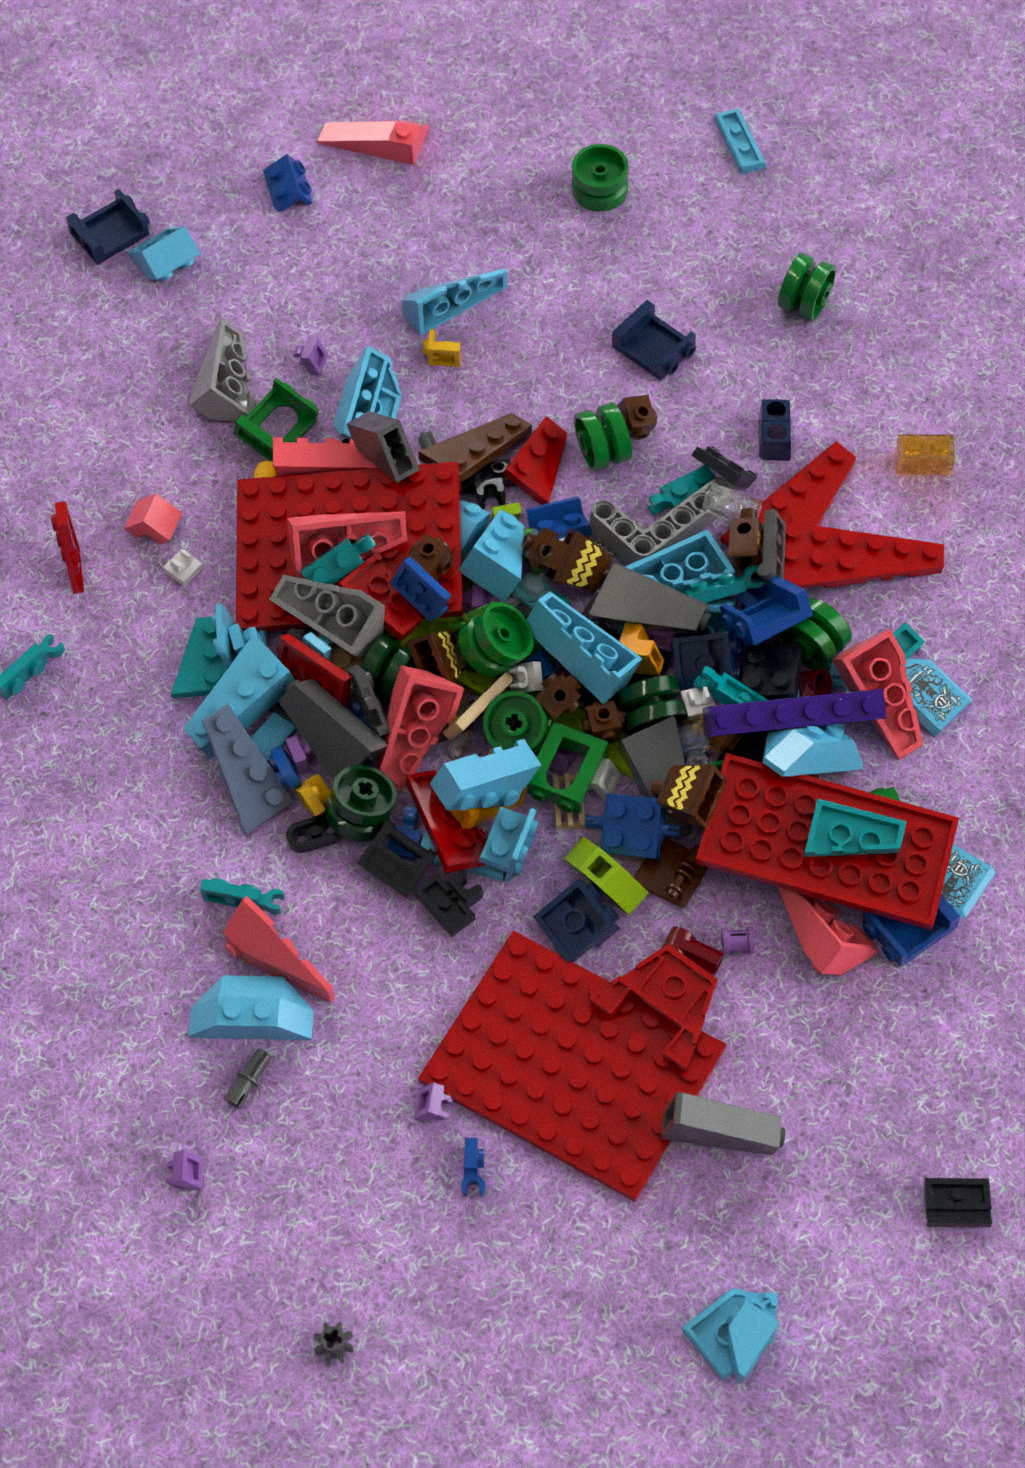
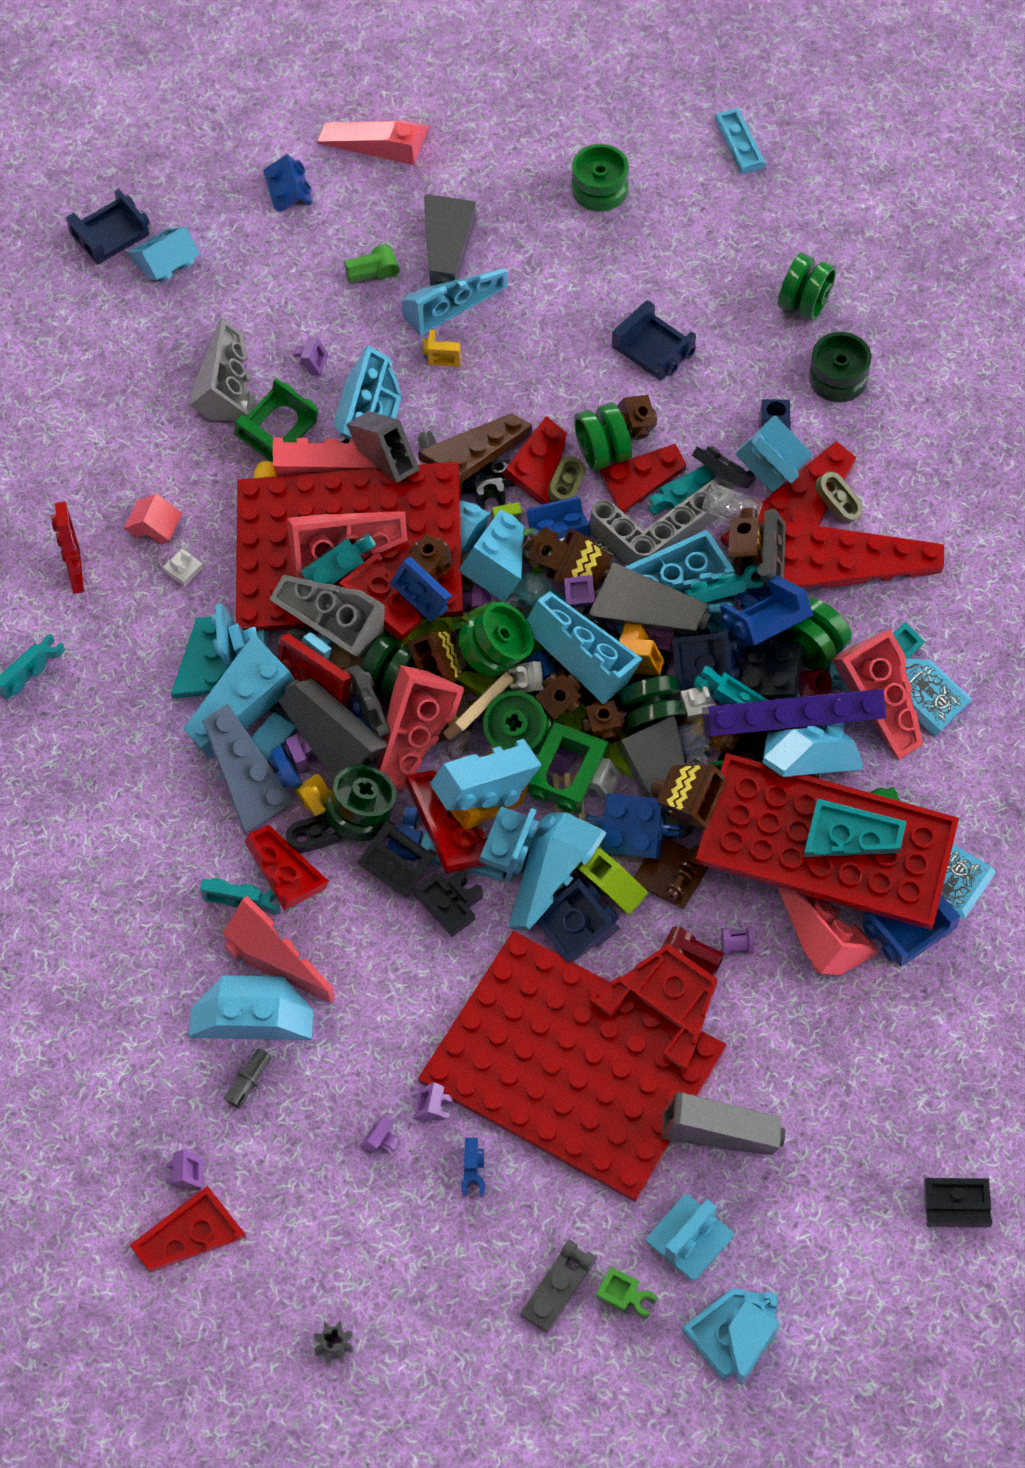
(188, 1232): none -> red wing
(284, 868): none -> red wing
(378, 263): none -> bright green piece
(380, 1137): none -> medium lavender tile
(448, 235): none -> dark grey slope
(553, 855): none -> medium azure wedge
(557, 1287): none -> dark grey plate
(564, 482): none -> olive plate
(579, 591): none -> medium lavender tile
(621, 1291): none -> bright green plate
(641, 475): none -> red wing
(690, 1236): none -> medium azure bracket
(774, 454): none -> medium azure bracket
(839, 496): none -> olive plate
(840, 366): none -> dark green wheel
(924, 454): clear yellow brick -> none

